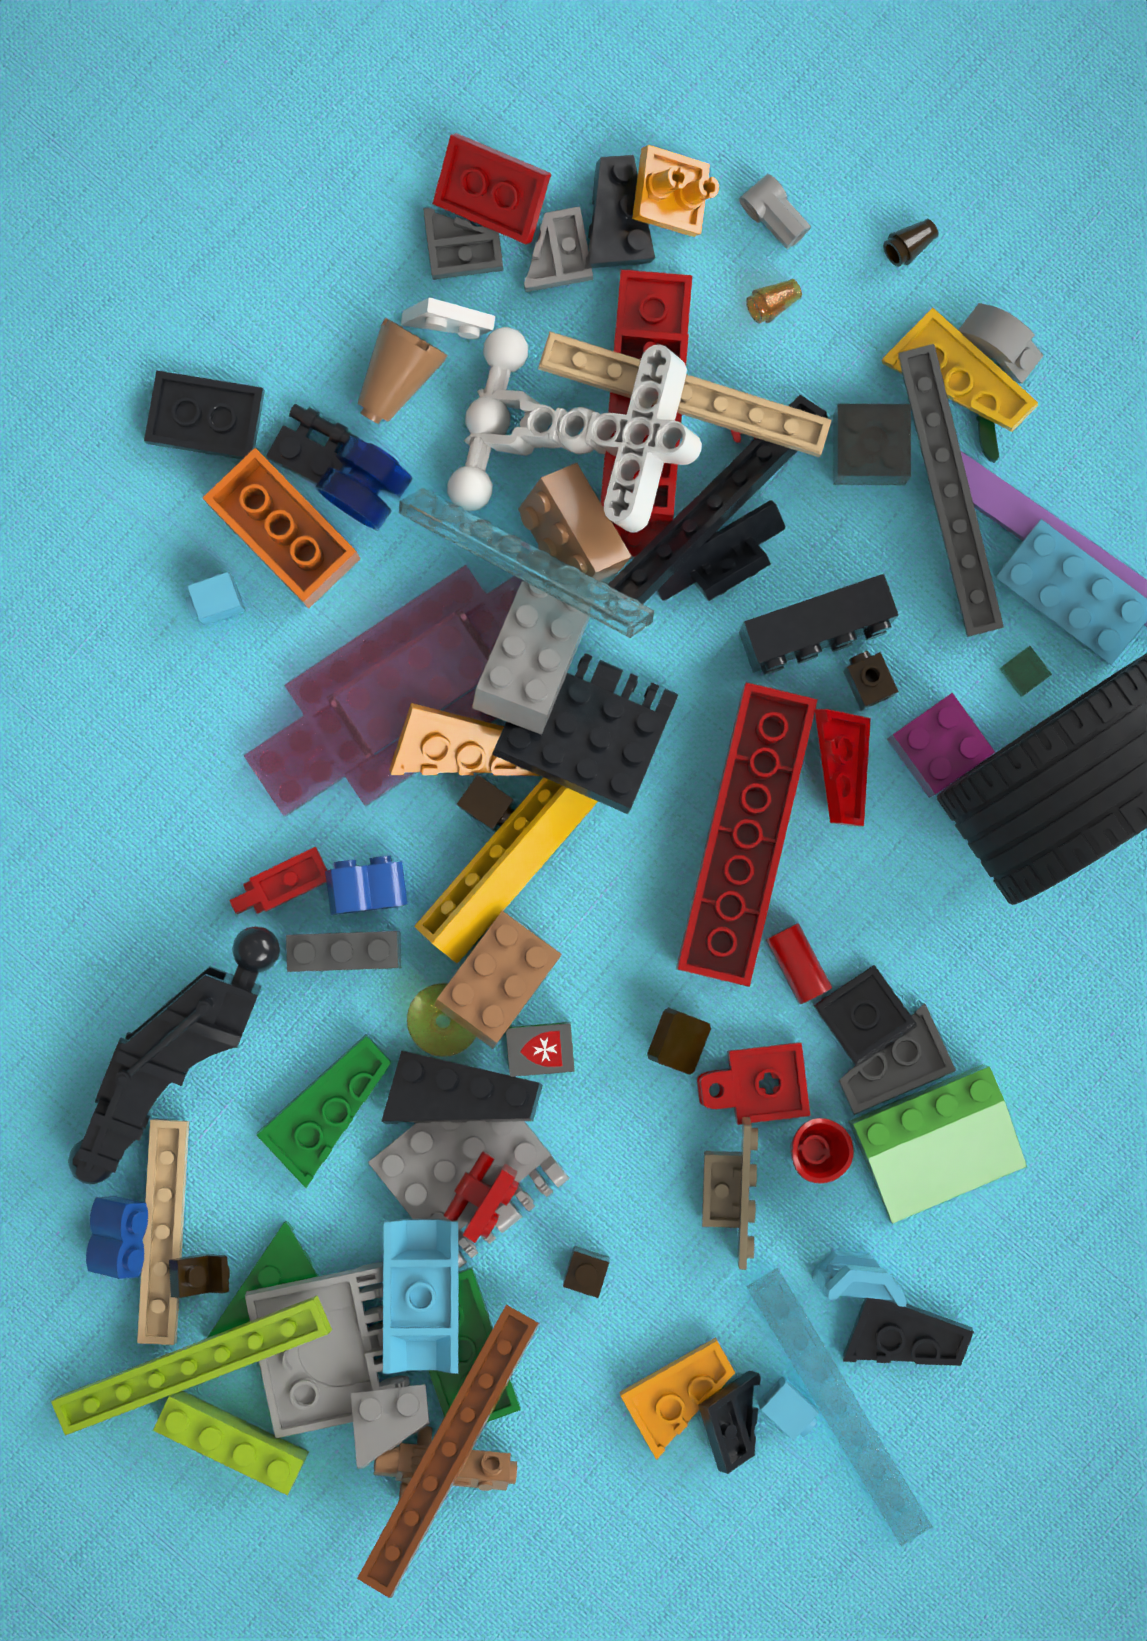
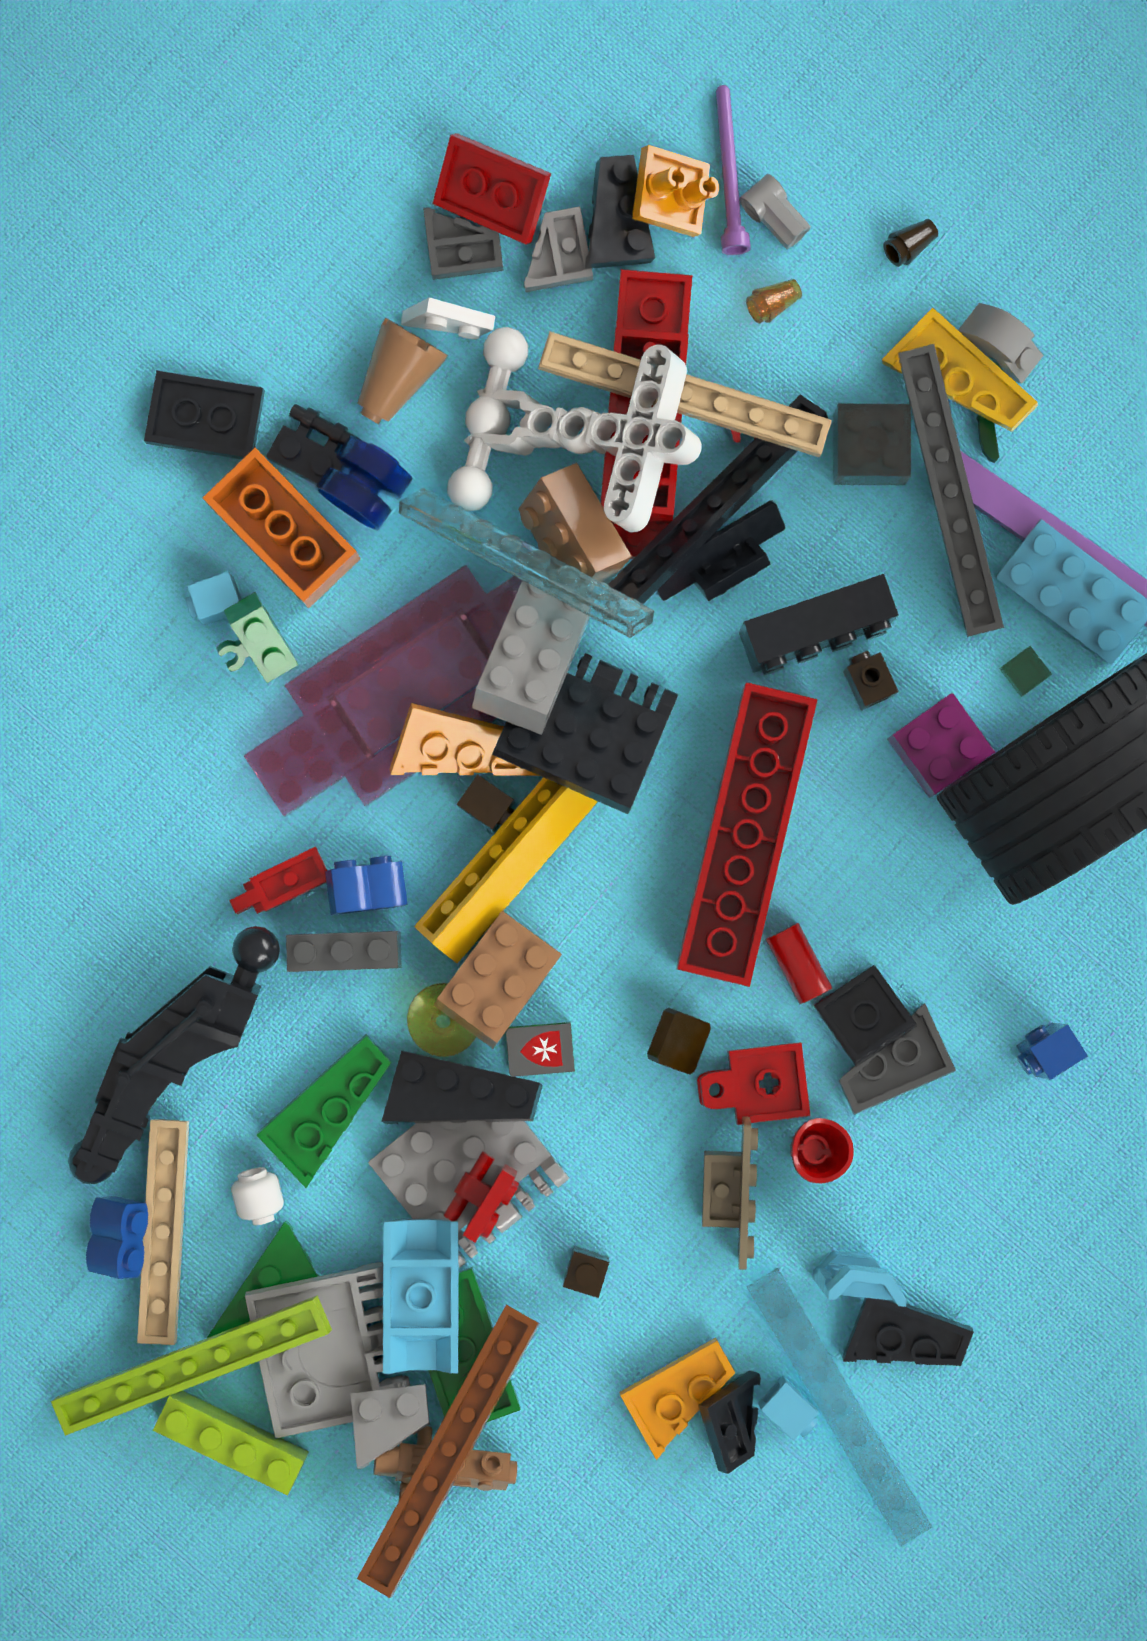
(199, 1275): dark brown bracket -> none
(256, 638): none -> brick
(257, 1195): none -> white head
(735, 238): none -> medium lavender piece
(844, 764): red wing -> none
(939, 1142): slope -> none
(1050, 1051): none -> blue brick

